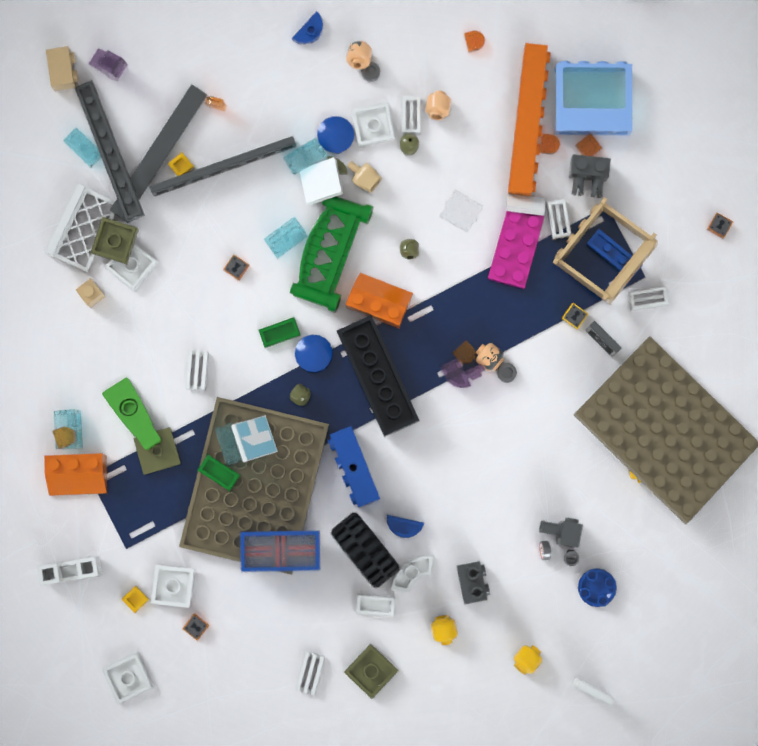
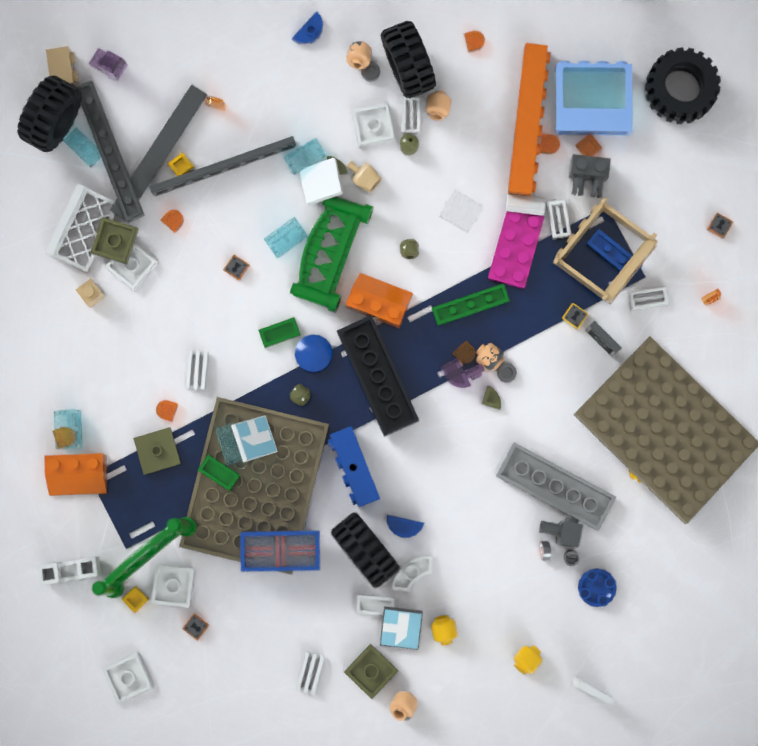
(49, 113): none -> black tyre
(113, 585): none -> green piece
(132, 412): bright green piece -> none
(166, 410): none -> clear orange tile
(173, 220): none -> clear orange tile
(335, 134): blue dish -> none
(401, 628): none -> tile
(403, 706): none -> light nougat head
(408, 59): none -> black tyre
(470, 304): none -> green tile
(472, 582): dark grey brick -> none
(491, 398): none -> olive tile
(556, 486): none -> light grey plate
(695, 65): none -> black tyre
(711, 297): none -> clear orange tile

